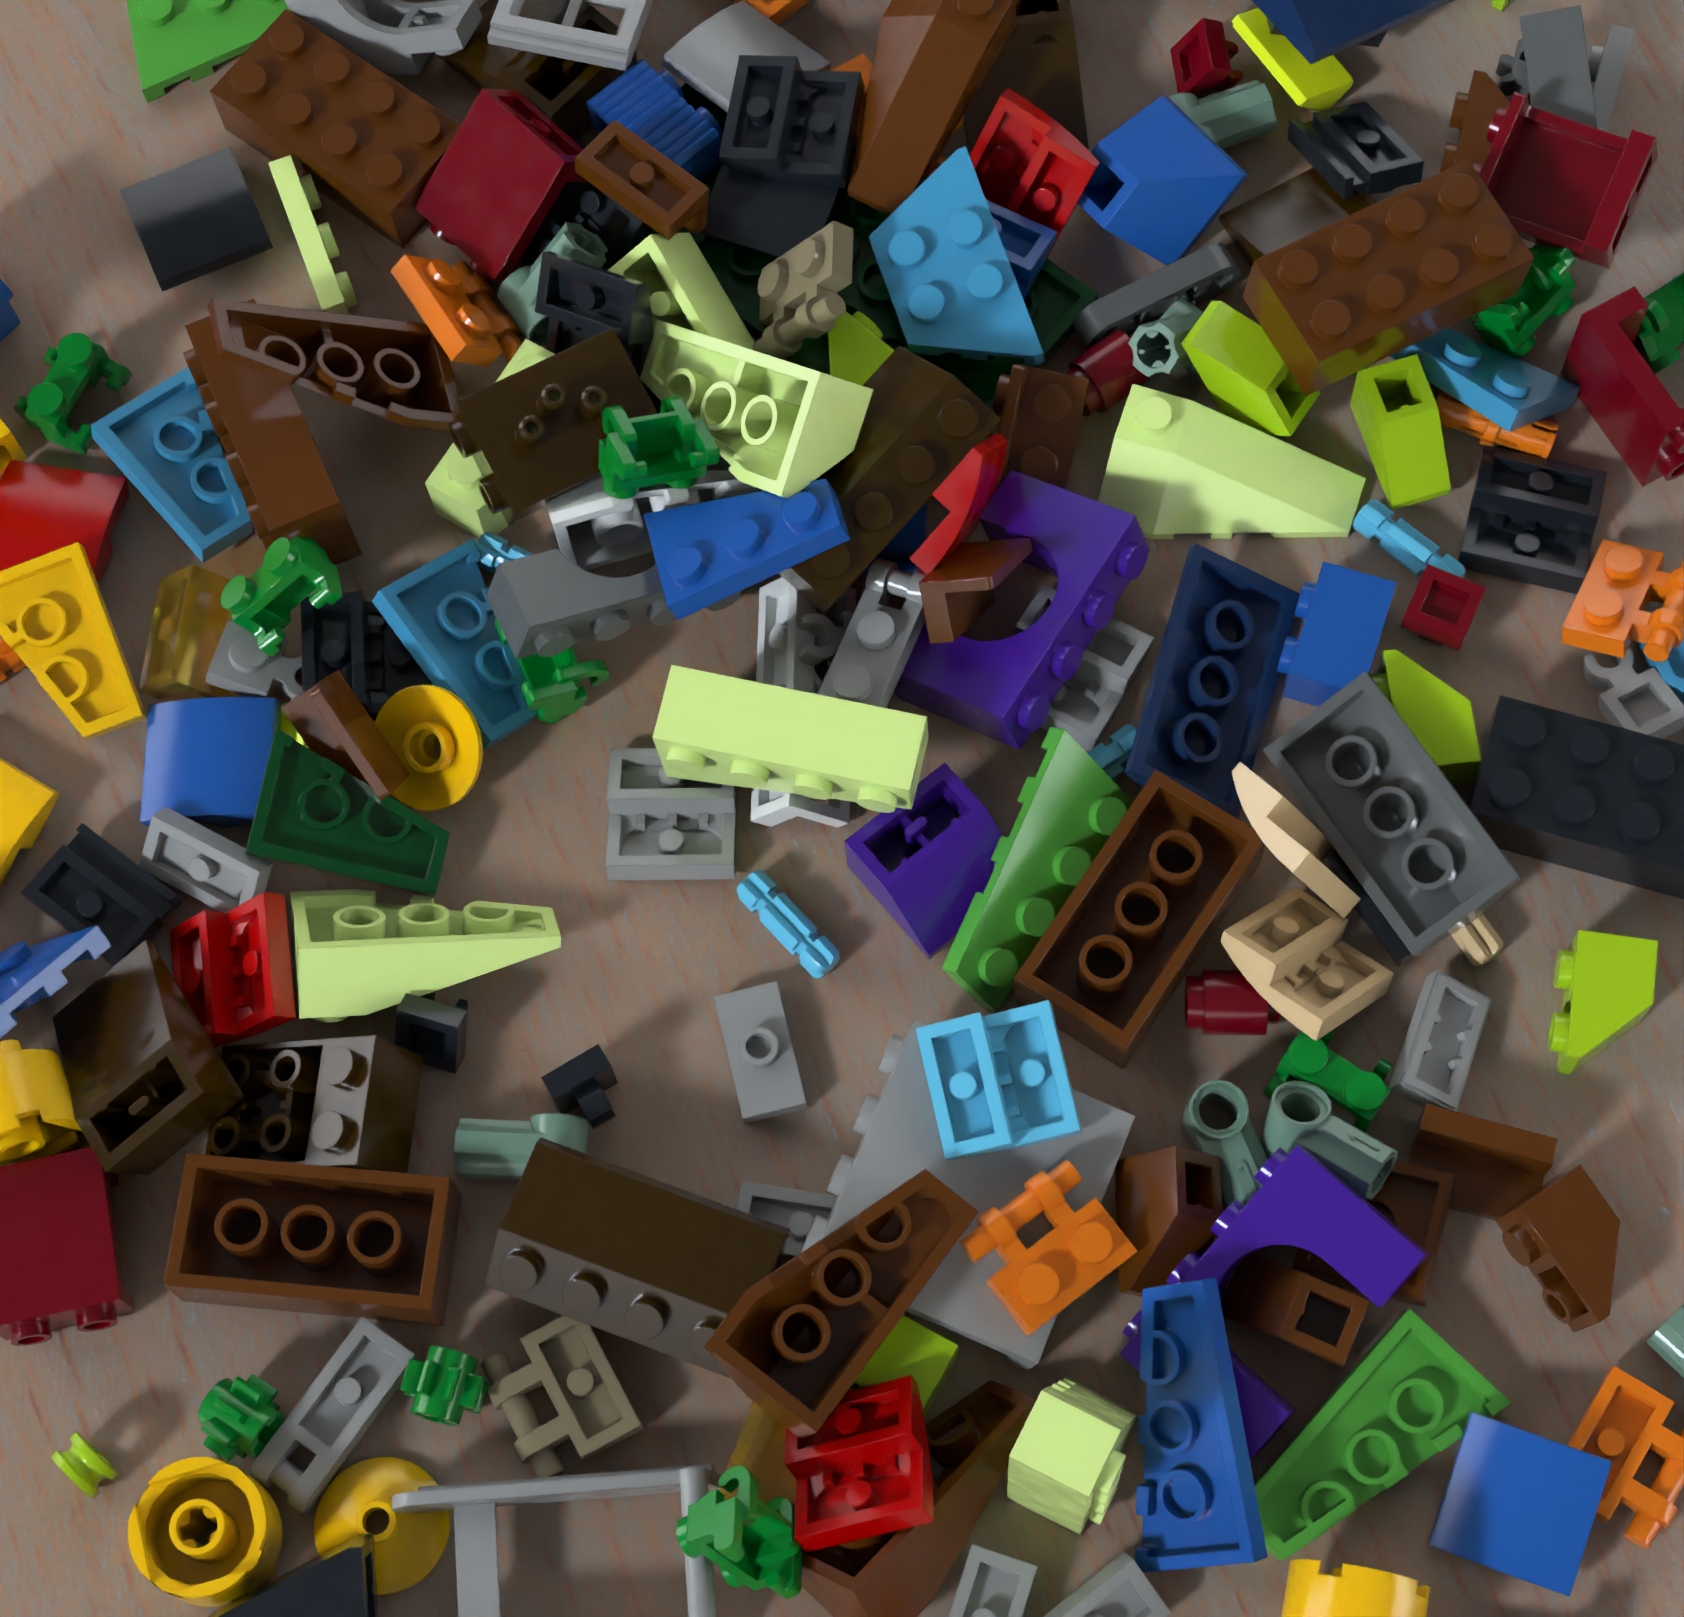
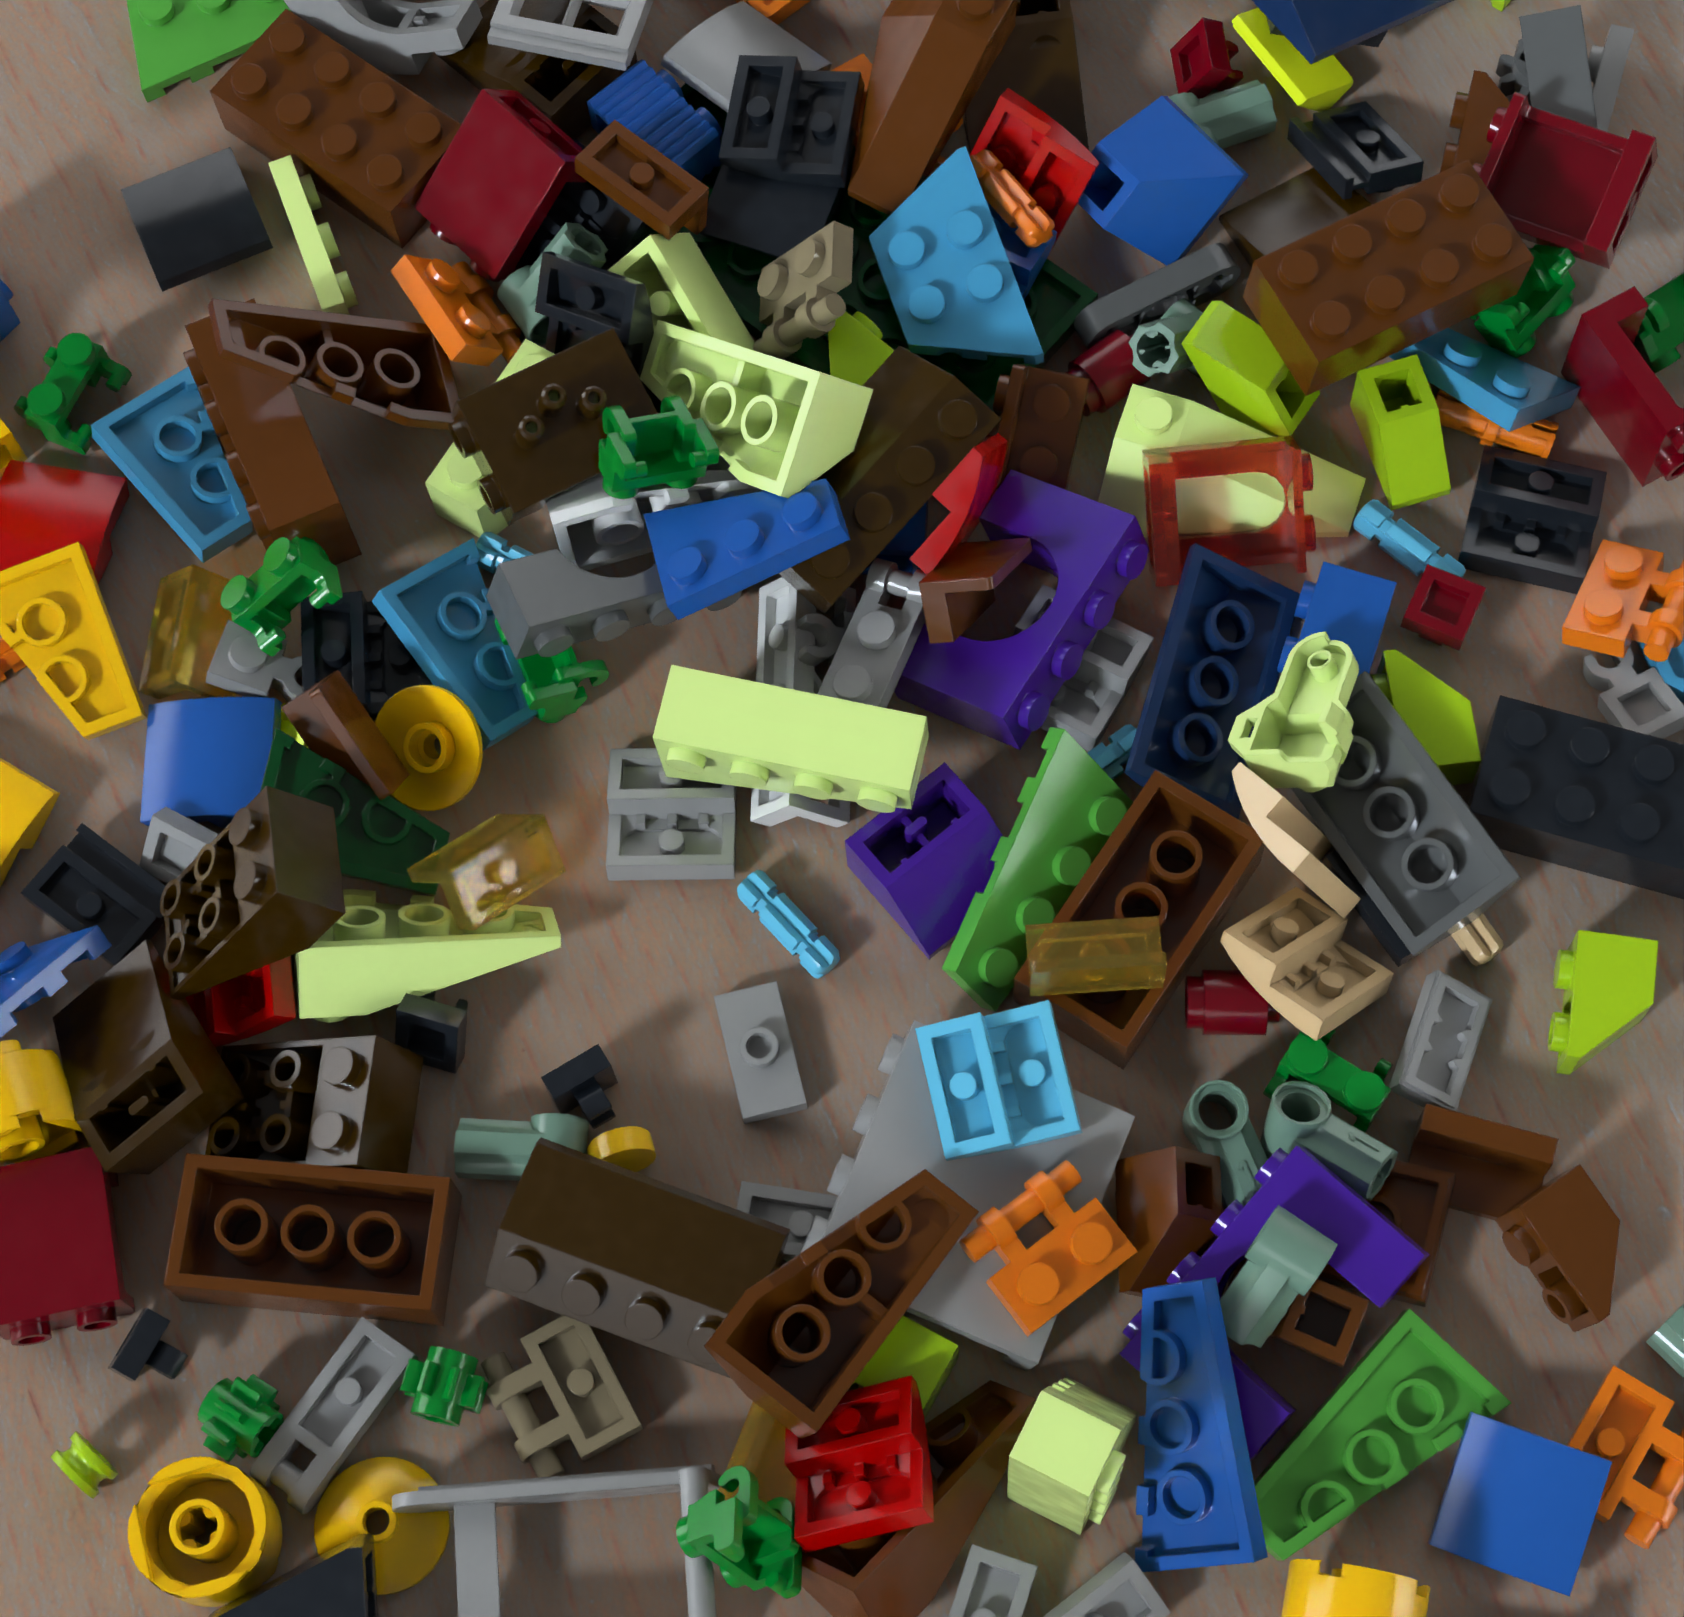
(144, 1348): none -> black tile
(253, 893): none -> dark brown slope
(492, 866): none -> clear yellow panel
(625, 1147): none -> yellow tile
(1012, 200): none -> orange axle
(1095, 956): none -> clear yellow panel
(1278, 1267): none -> sand green piece
(1280, 542): none -> clear red panel
(1304, 725): none -> yellowish green piece

